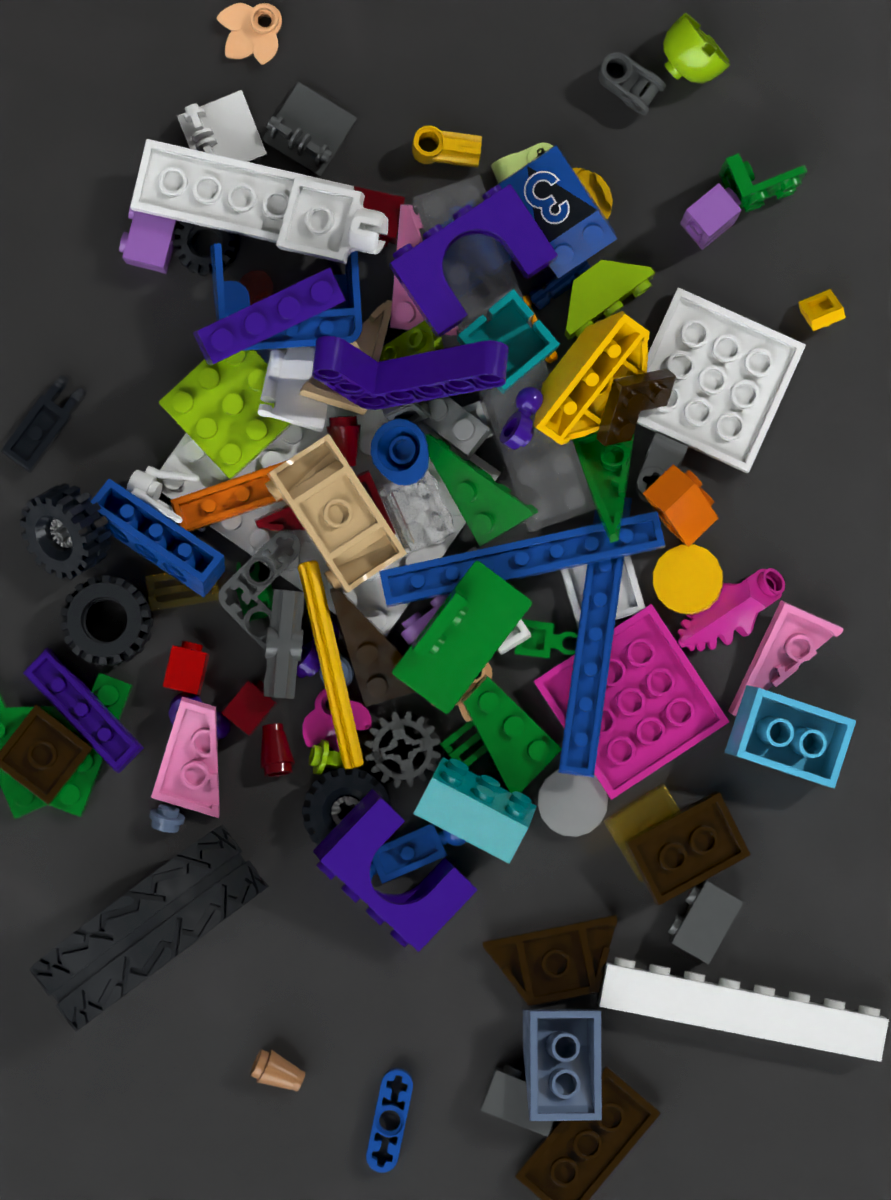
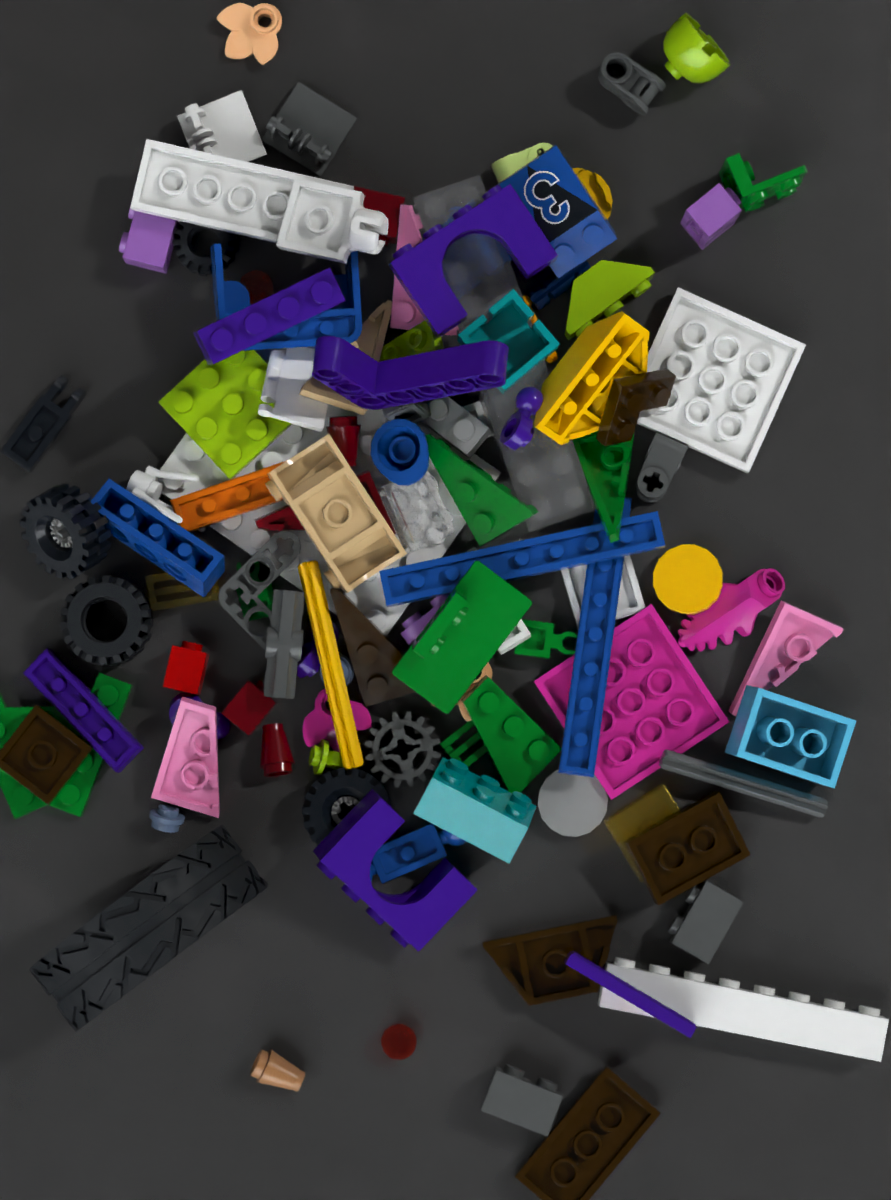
(375, 1144): blue beam -> none
(398, 1041): none -> clear red plate
(451, 147): yellow piece -> none
(563, 1064): sand blue slope -> none
(630, 993): none -> dark purple tile
(682, 504): orange brick -> none
(743, 783): none -> dark grey axle
(822, 310): yellow plate -> none

